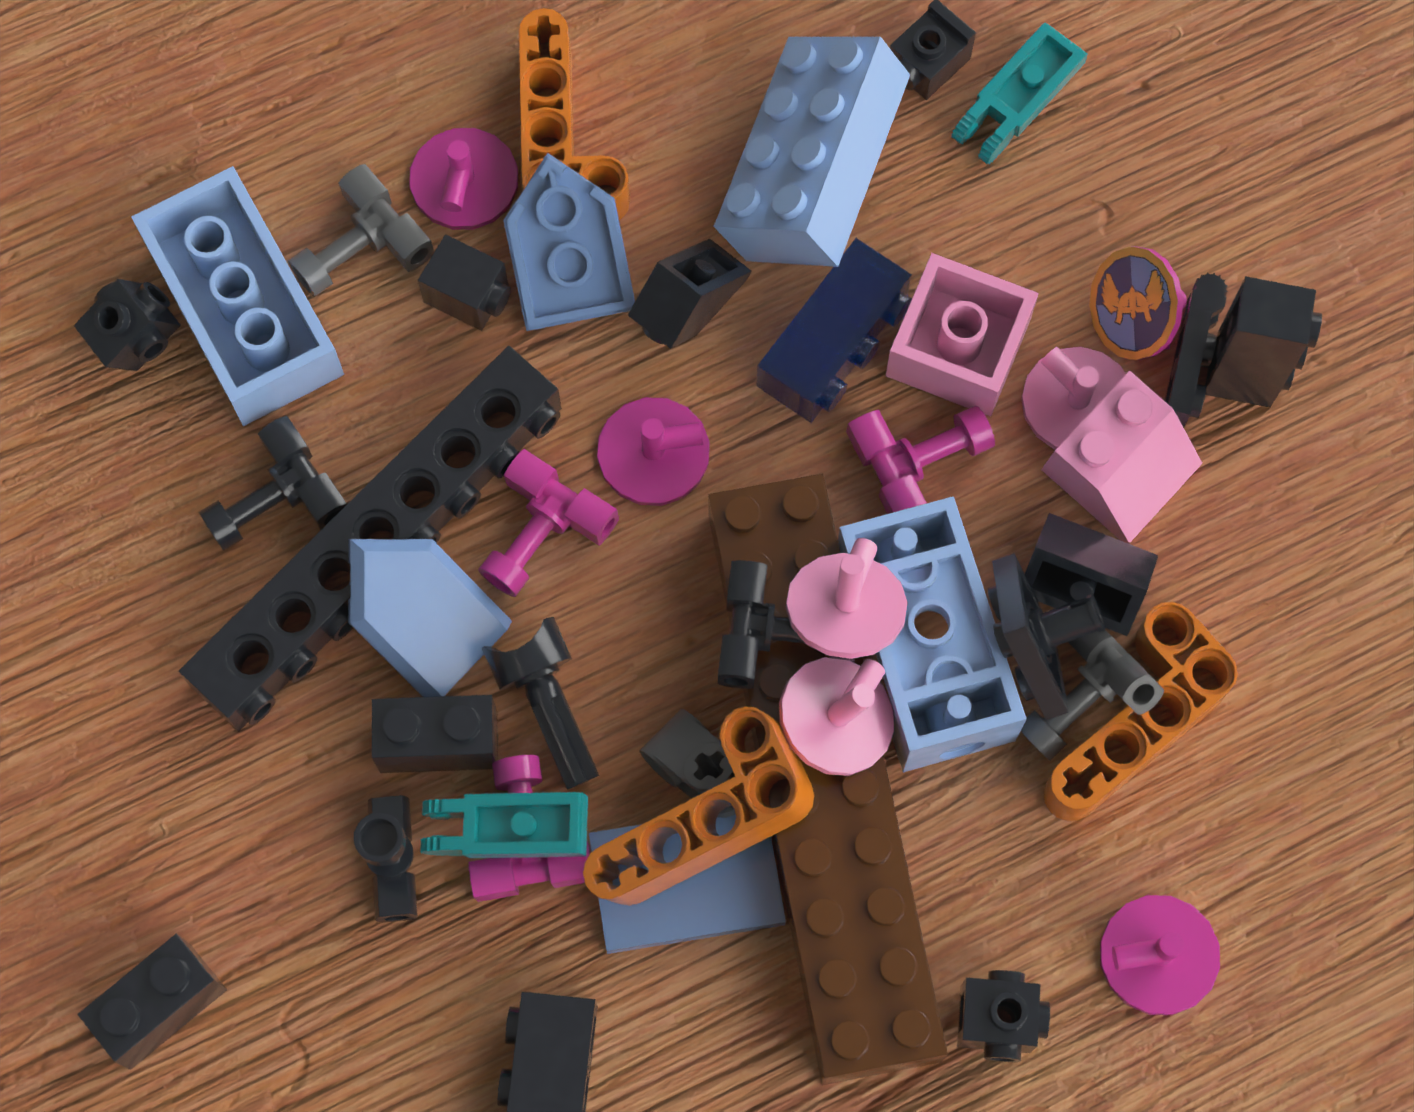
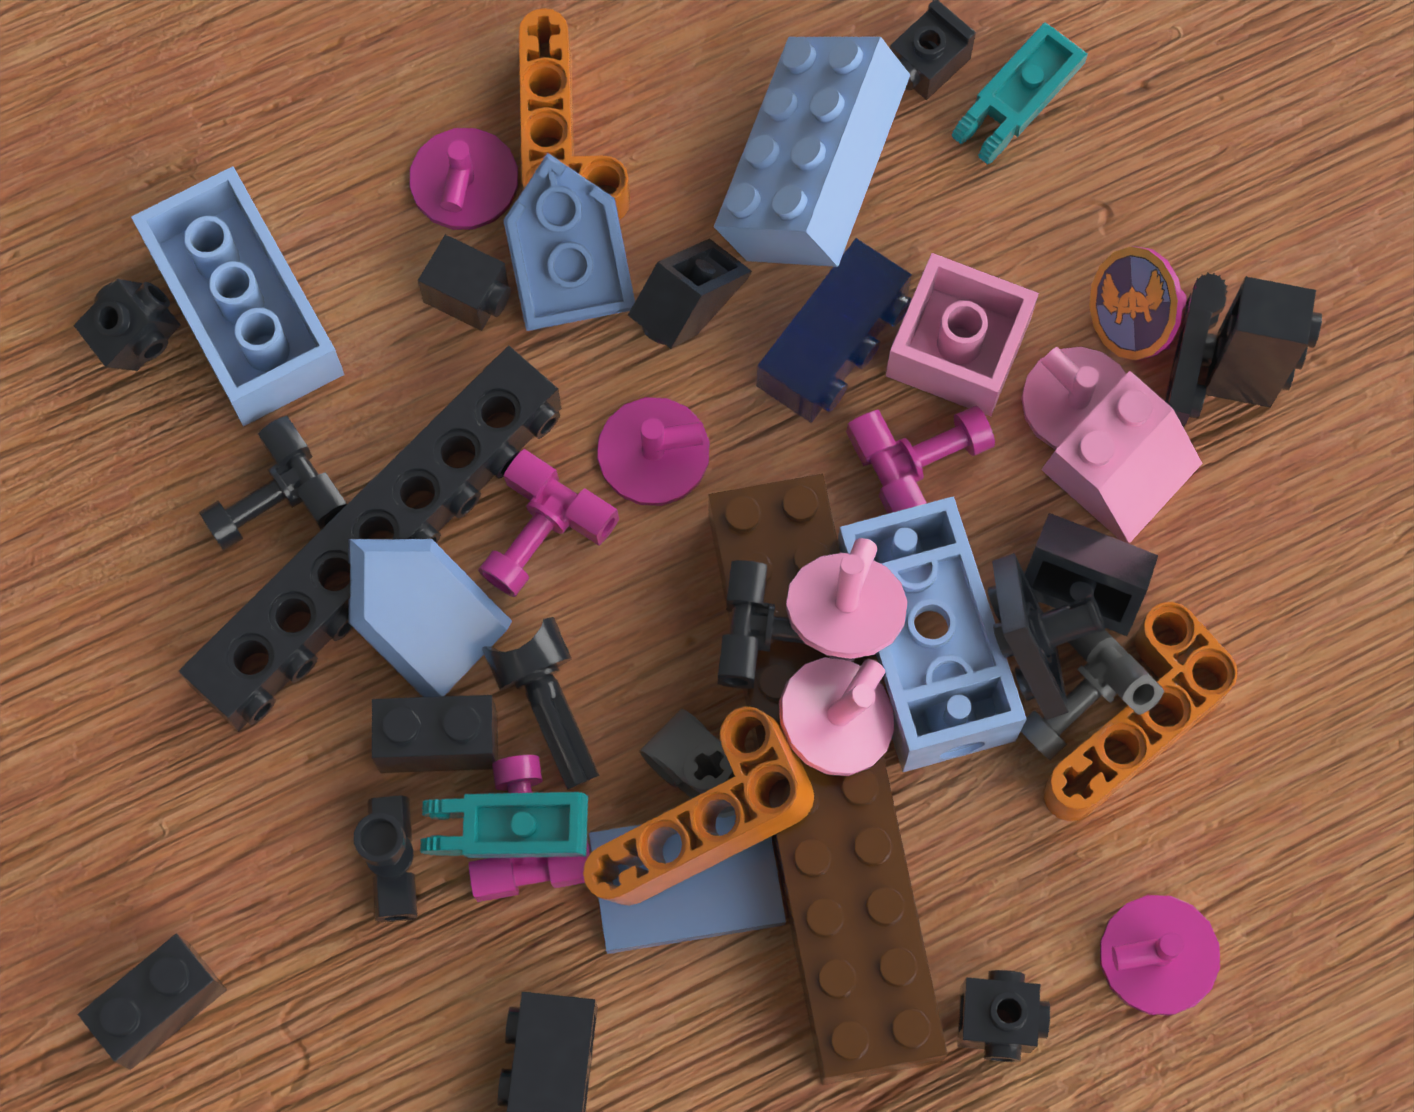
(375, 226): dark grey bar -> none

